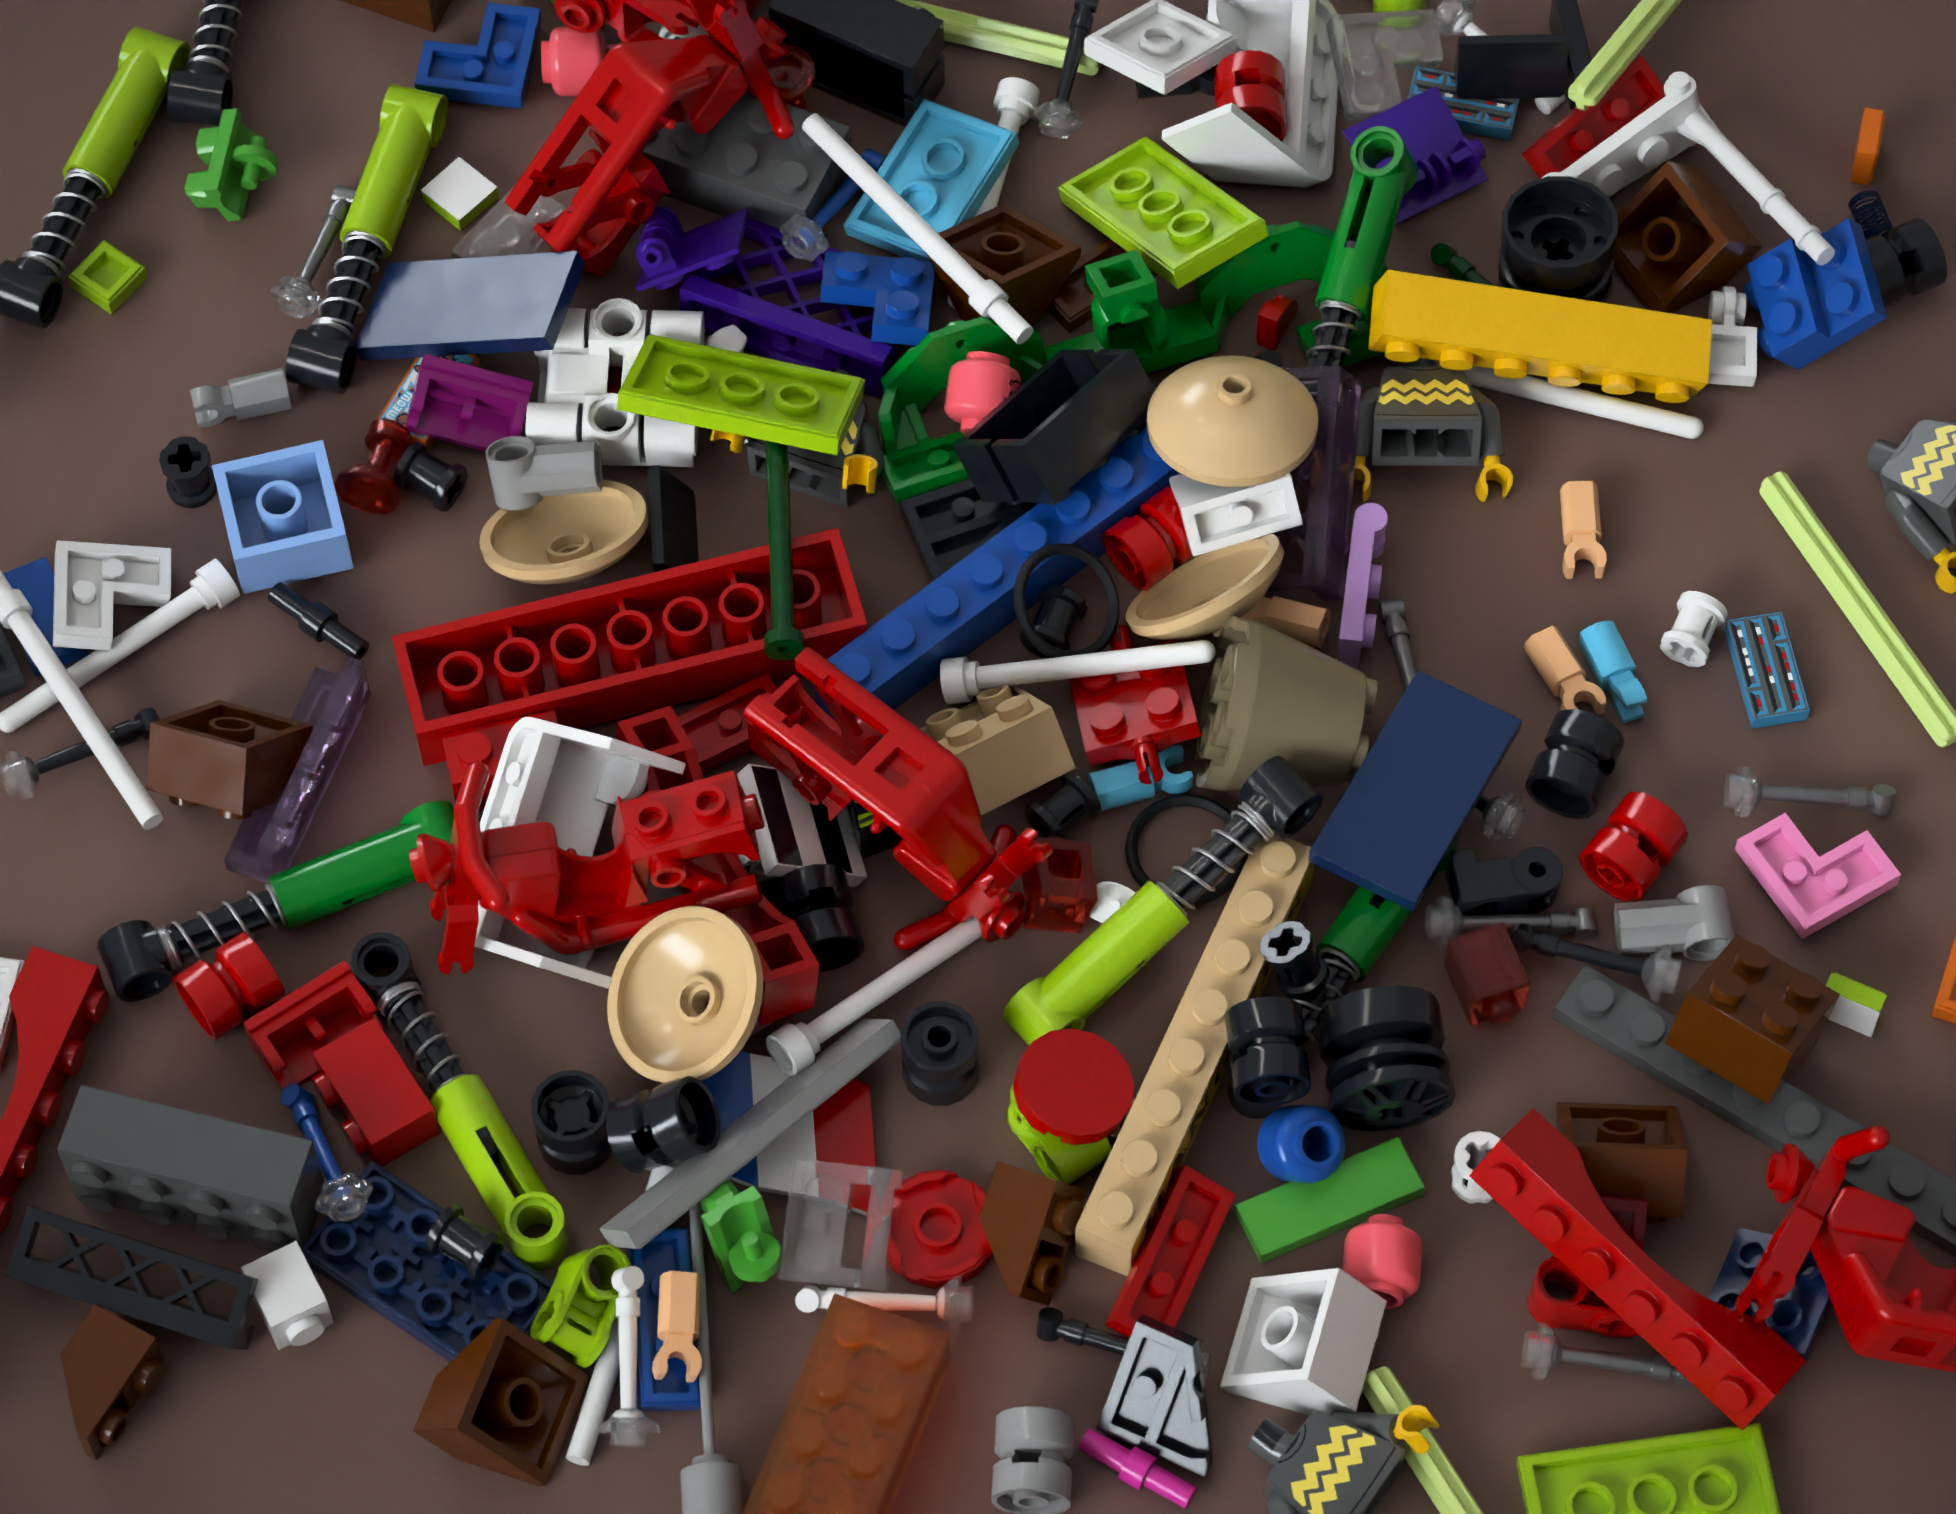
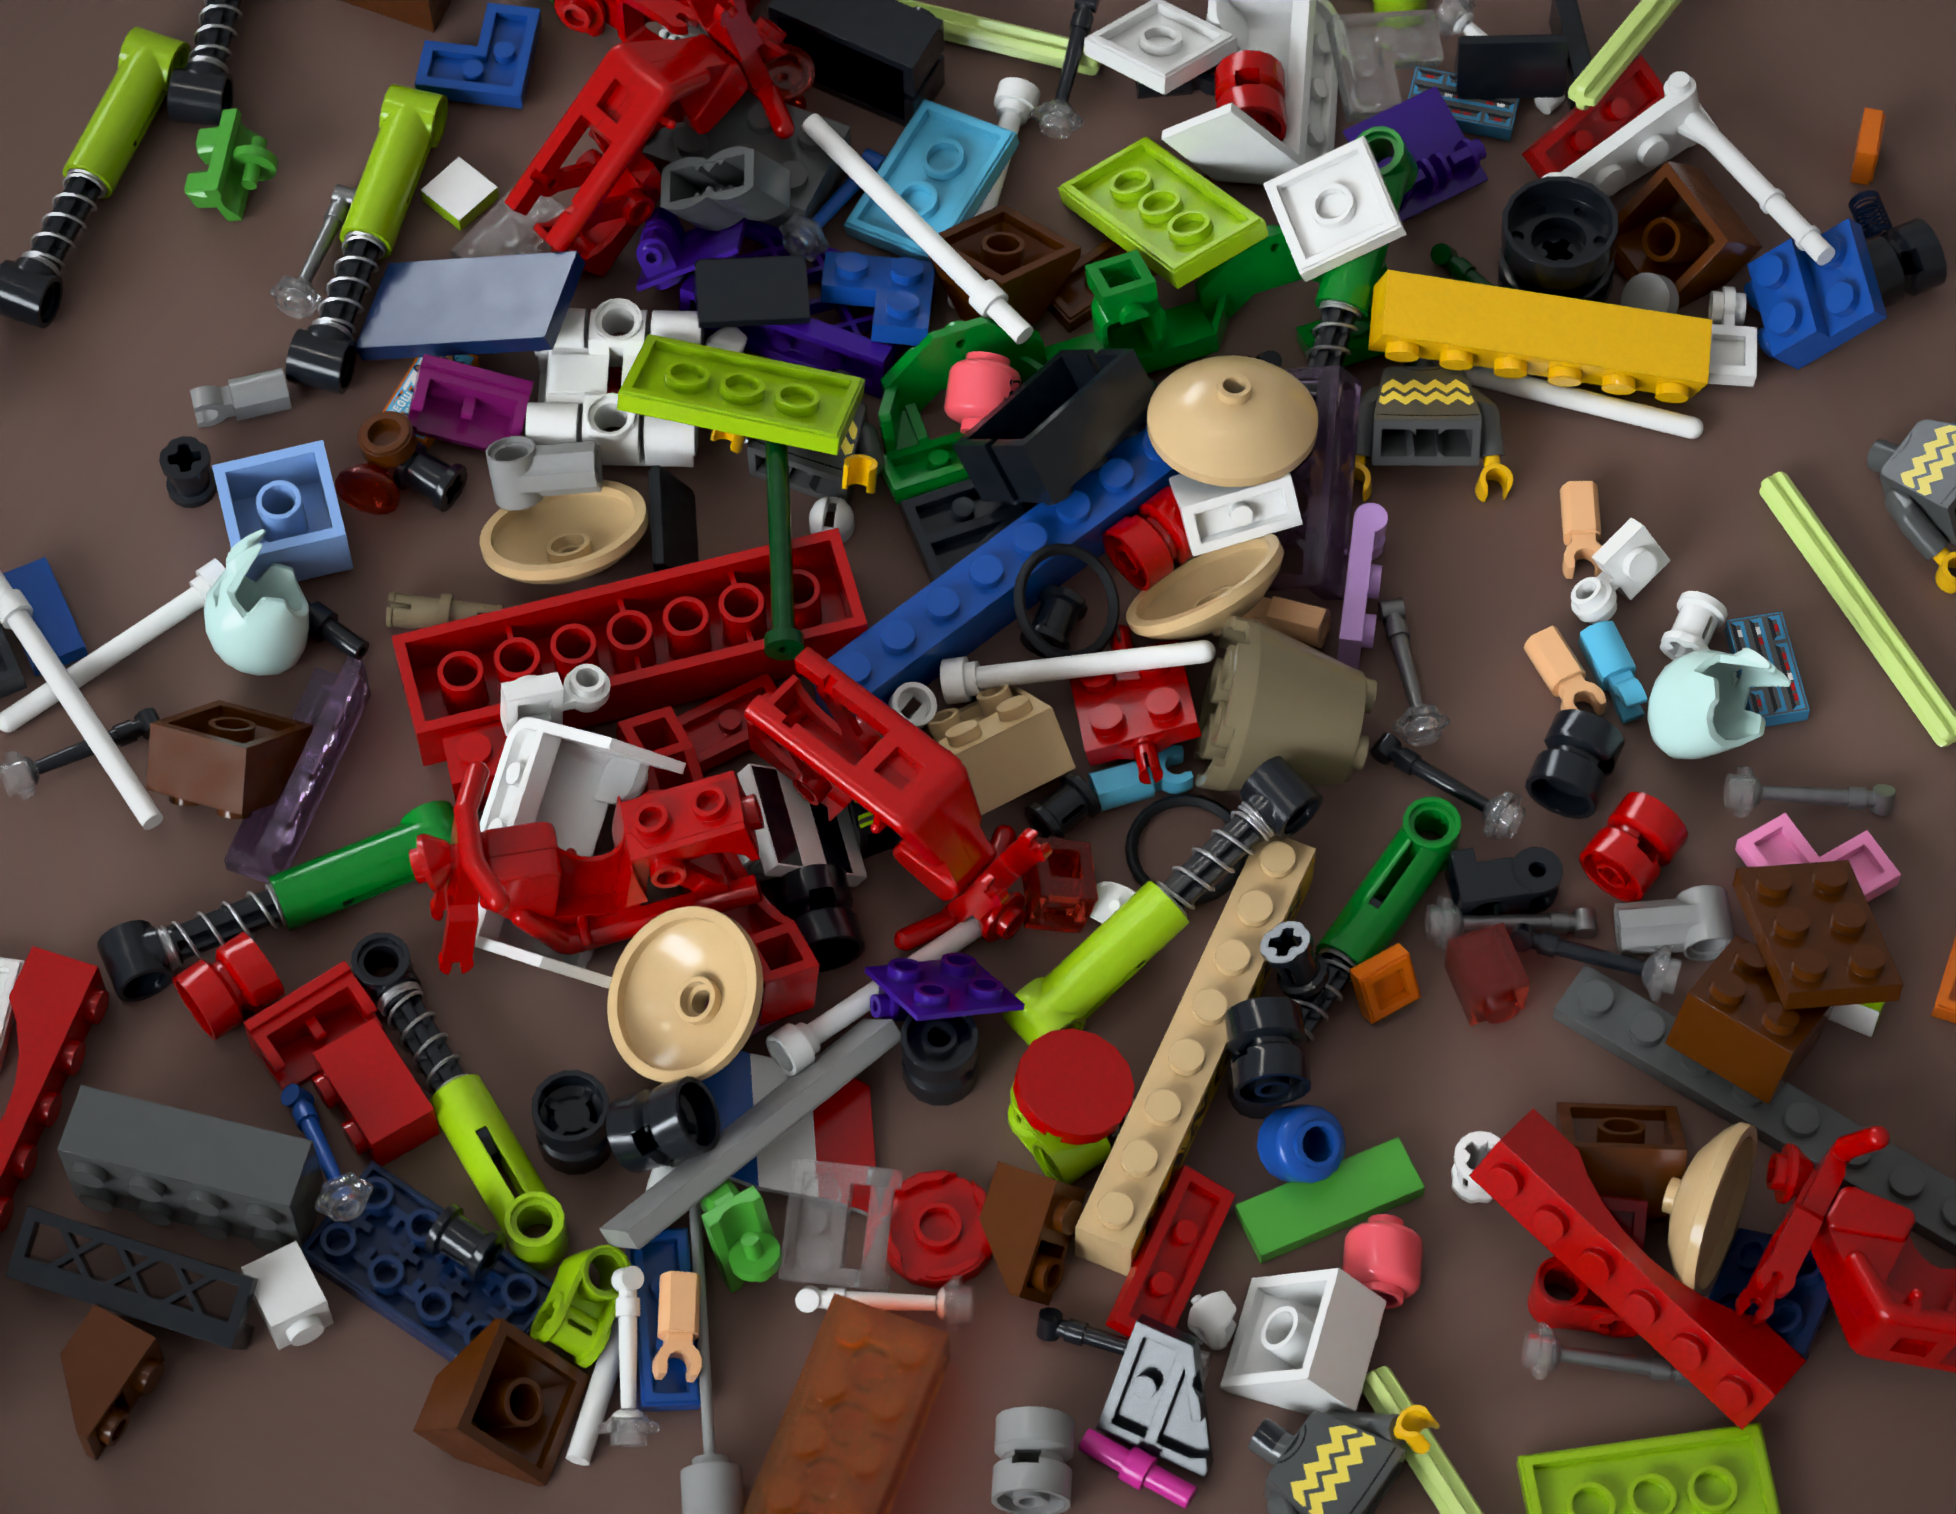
(96, 577): white plate -> none
(107, 277): lime tile -> none
(257, 623): none -> light aqua helmet
(387, 439): none -> reddish brown tile
(423, 611): none -> dark tan pin
(546, 698): none -> white plate
(571, 59): coral head -> none
(725, 188): none -> dark grey brick
(751, 291): none -> black slope
(843, 516): none -> white hinge
(922, 694): none -> white hinge
(937, 989): none -> dark purple hinge
(1212, 1319): none -> white piece
(1274, 320): red tile -> none
(1334, 209): none -> white tile
(1385, 983): none -> orange tile
(1385, 1058): black wheel -> none
(1415, 790): dark blue tile -> none
(1627, 565): none -> white plate
(1651, 293): none -> light grey tile
(1702, 703): none -> light aqua helmet
(1709, 1205): none -> tan dish
(1817, 935): none -> reddish brown plate

